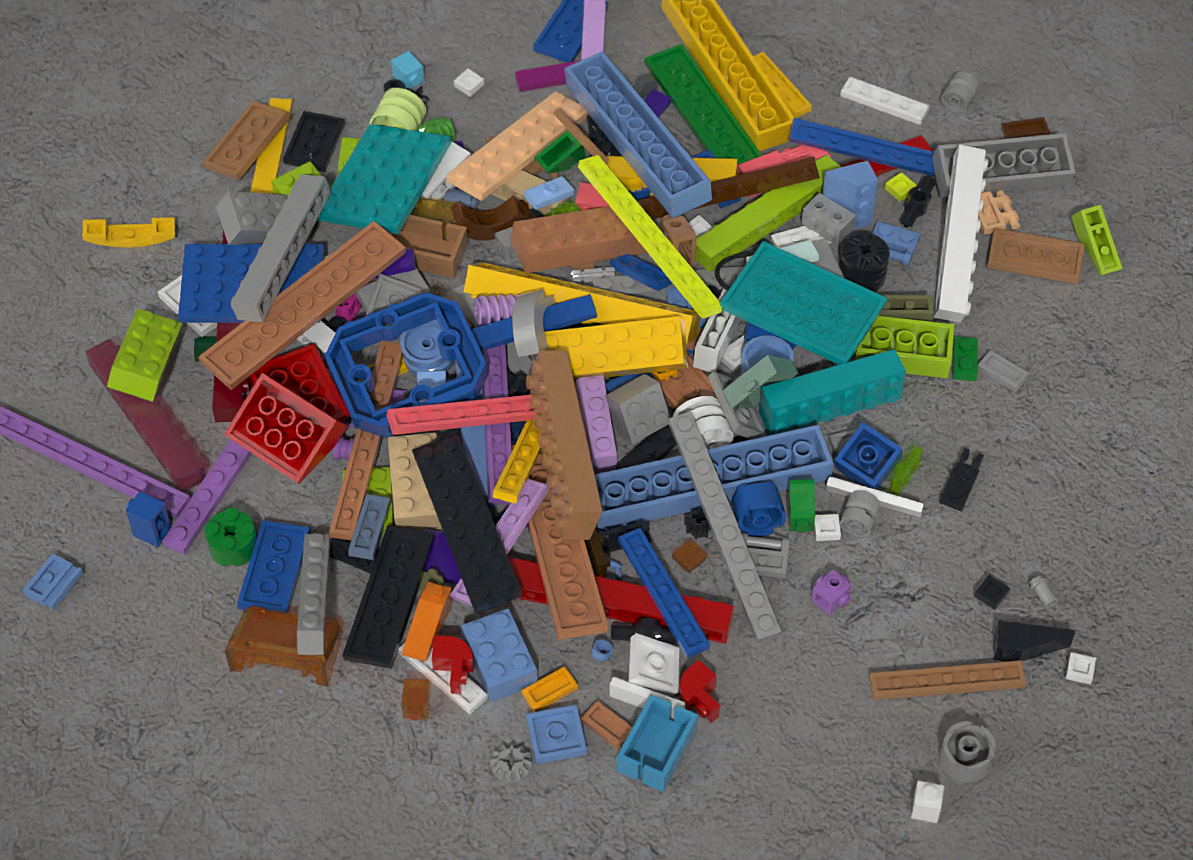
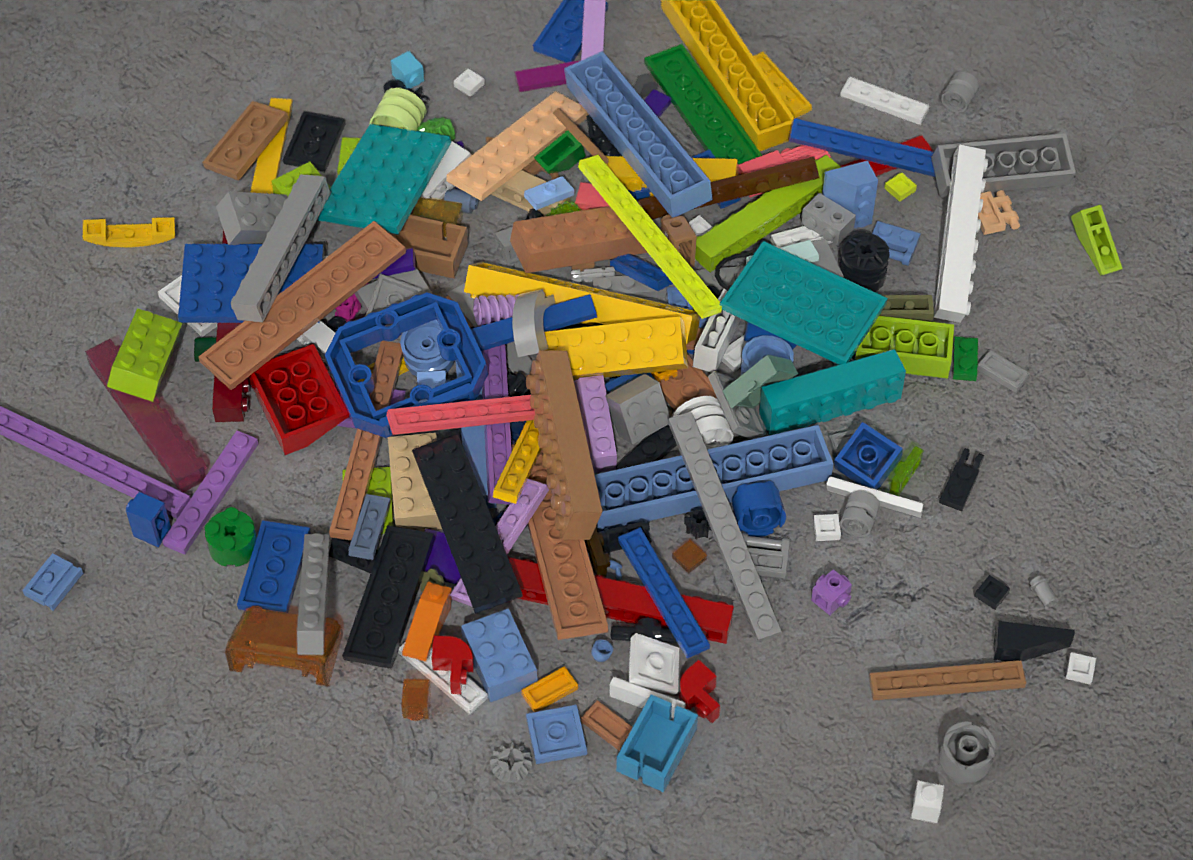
(284, 429): red slope -> none
(343, 449): medium lavender wheel -> none
(484, 224): reddish brown arch -> none
(801, 505): green slope -> none
(918, 201): black axle -> none
(1025, 128): reddish brown tile -> none
(1036, 256): medium nougat plate -> none

